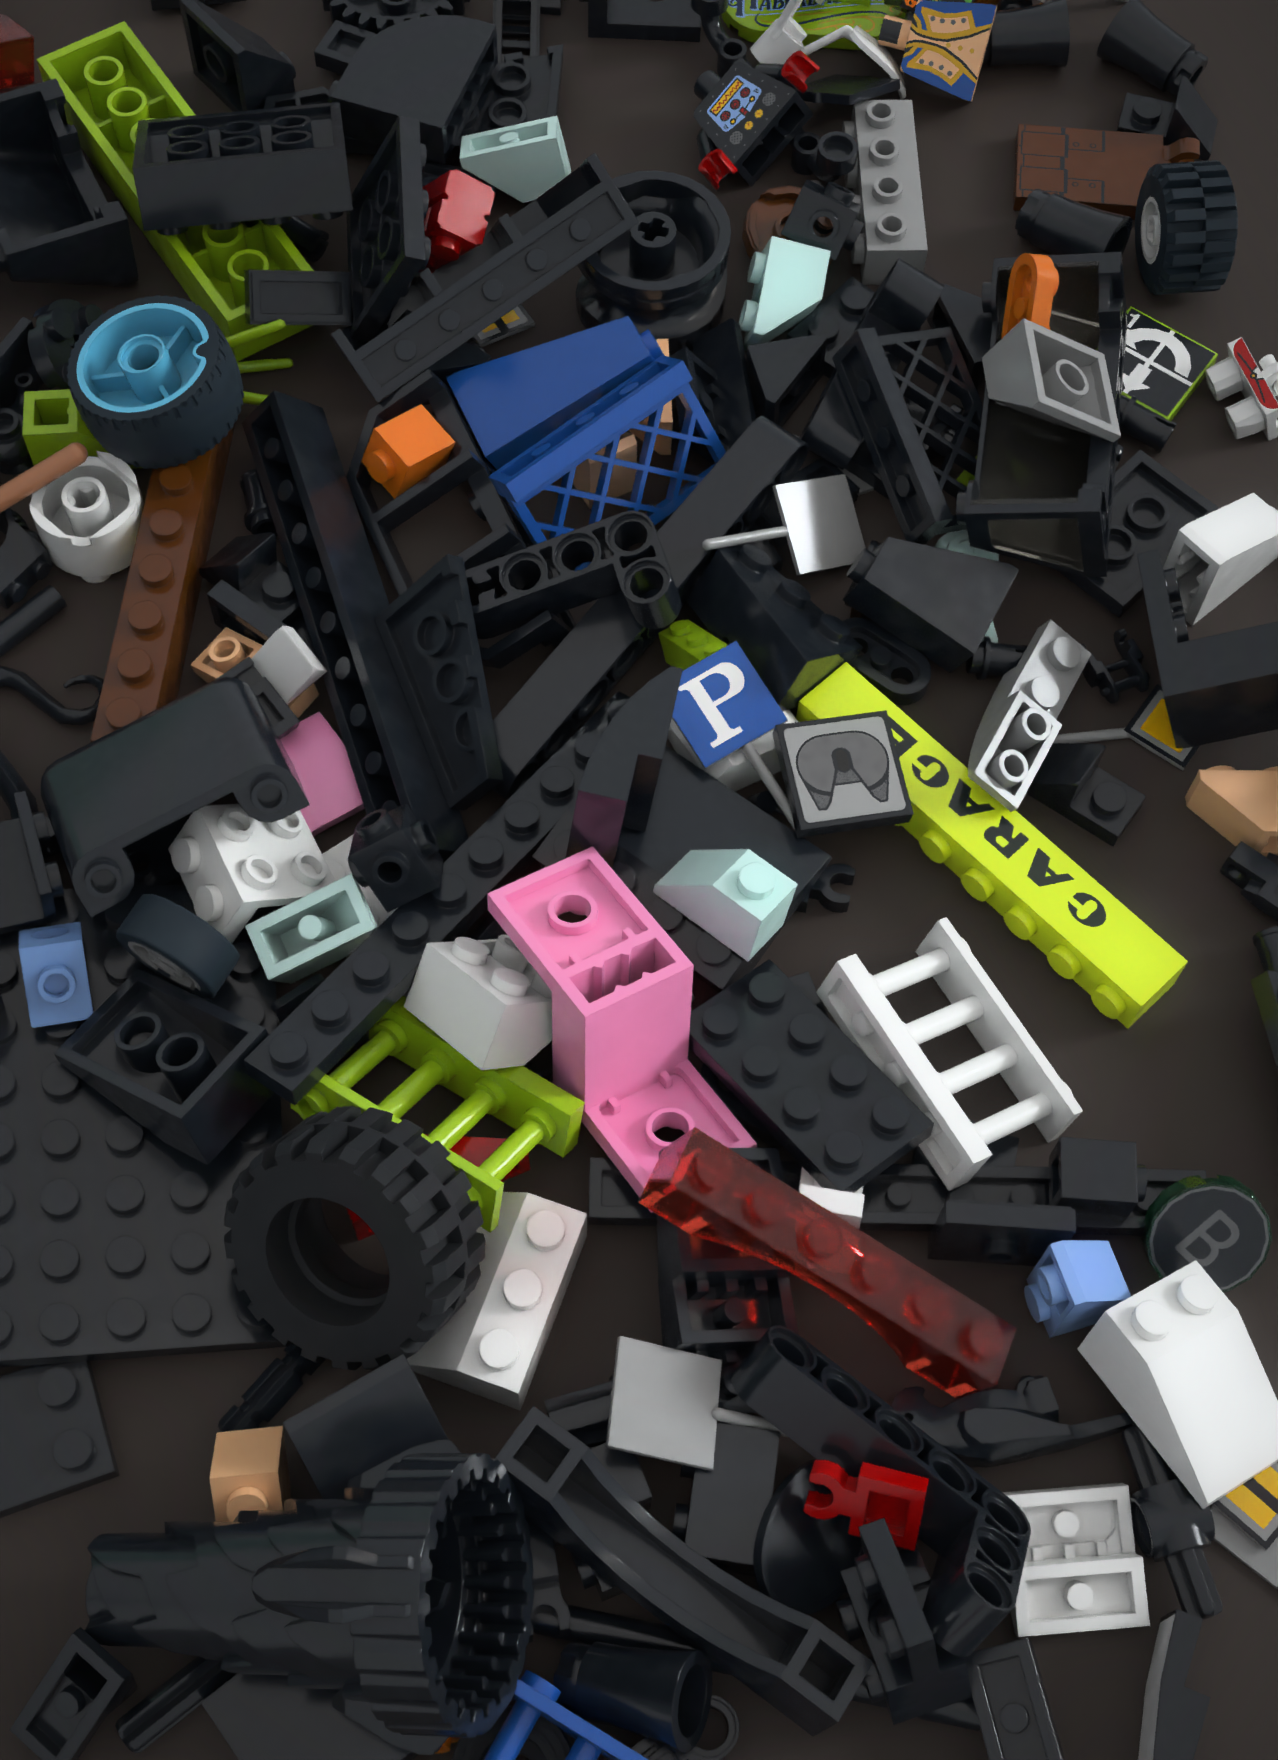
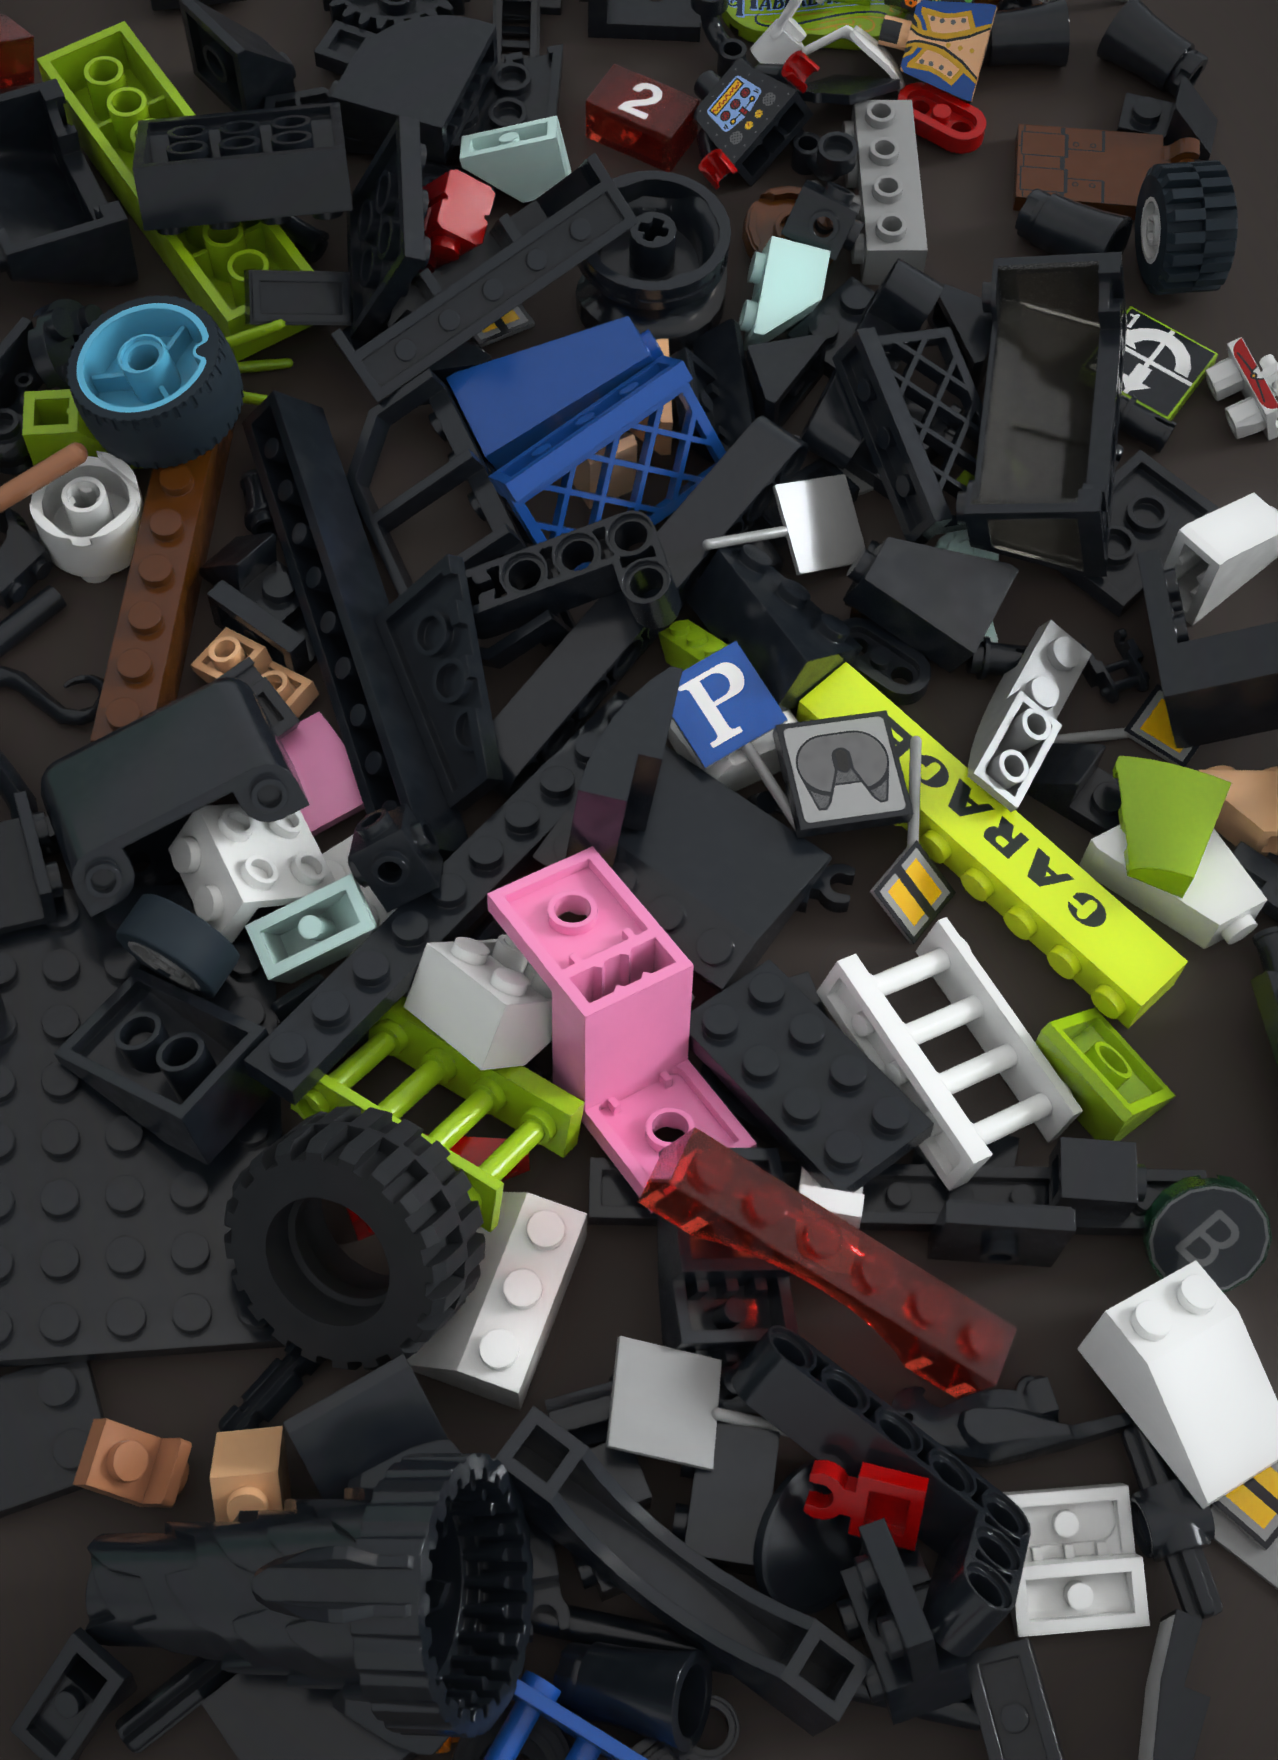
(55, 974): medium blue bracket -> none
(133, 1465): none -> nougat bracket
(288, 663): white slope -> none
(407, 450): orange brick -> none
(641, 118): none -> clear red brick
(729, 896): light aqua slope -> none
(913, 886): none -> piece
(945, 118): none -> red plate
(1030, 291): orange plate -> none
(1052, 380): light grey slope -> none
(1074, 1285): light blue slope -> none
(1103, 1074): none -> lime slope
(1166, 819): none -> lime slope
(1215, 906): none -> white slope

